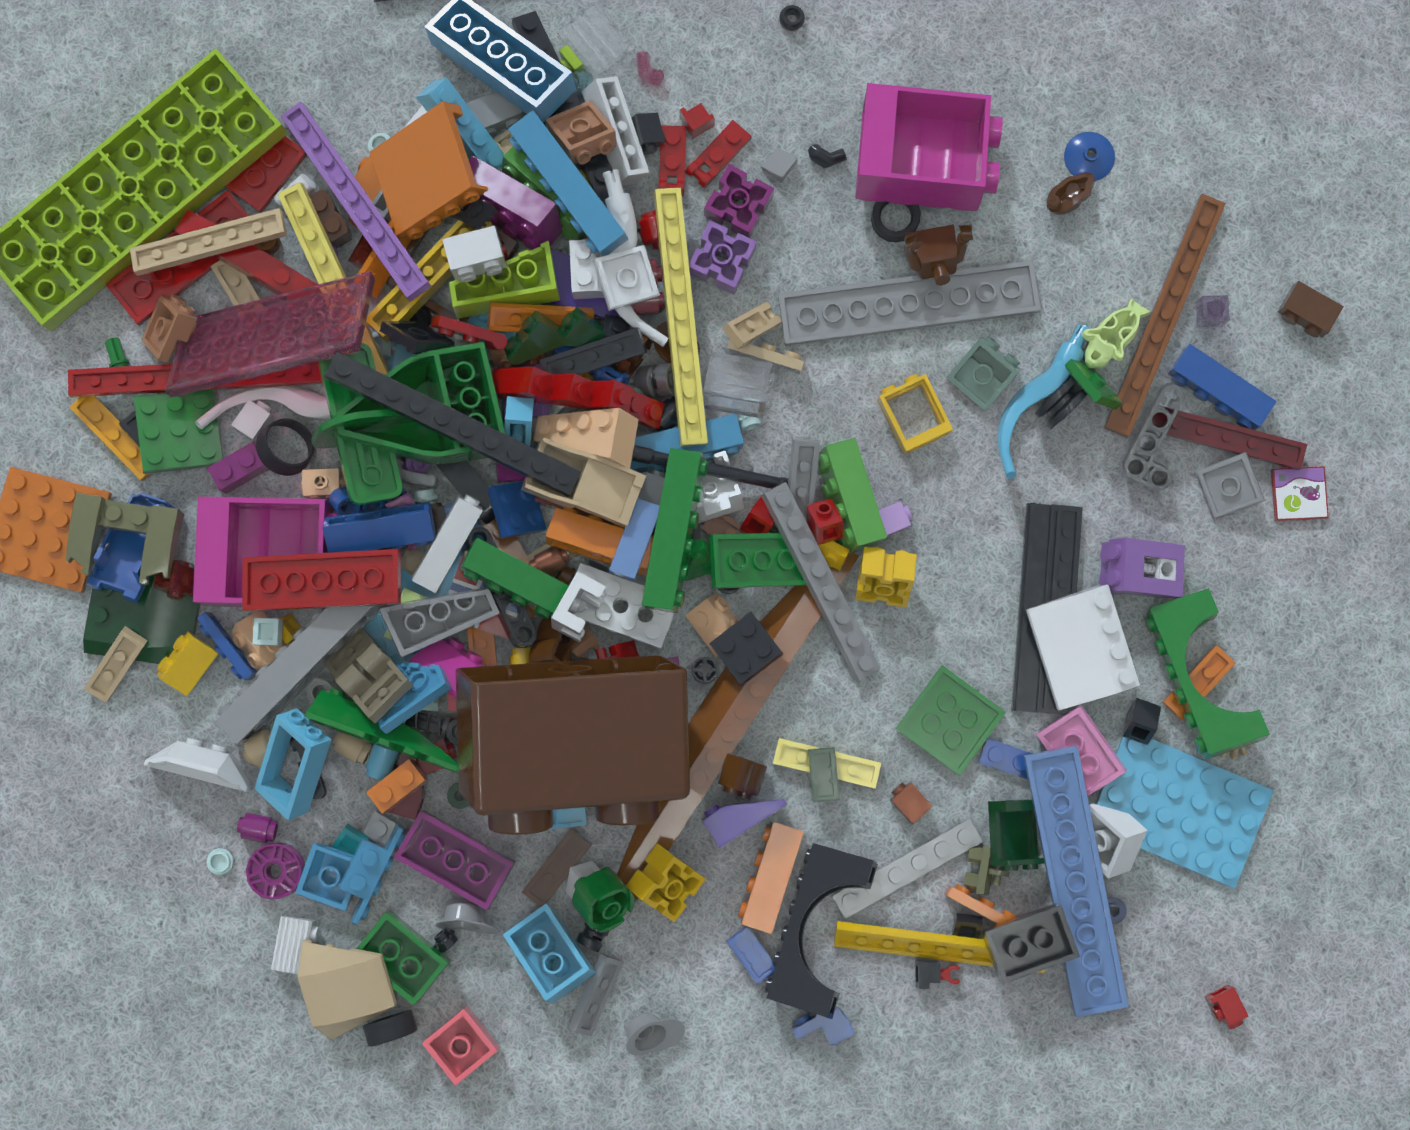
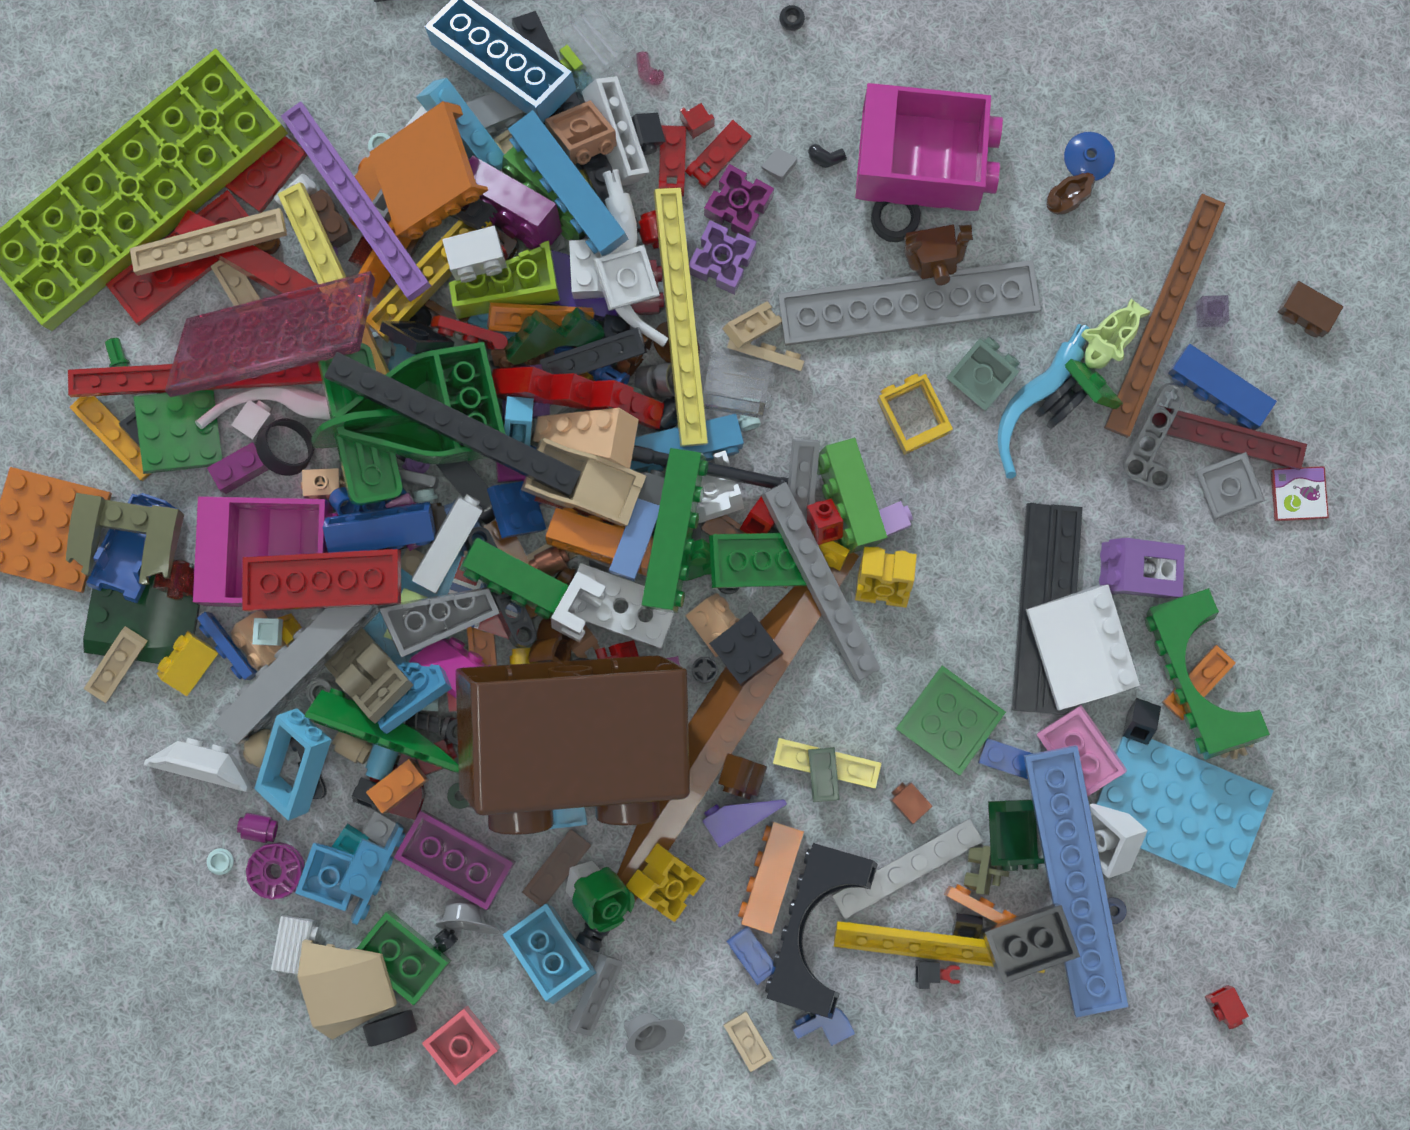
(169, 323): nougat plate -> none
(360, 796): none -> black piece
(748, 1041): none -> tan plate

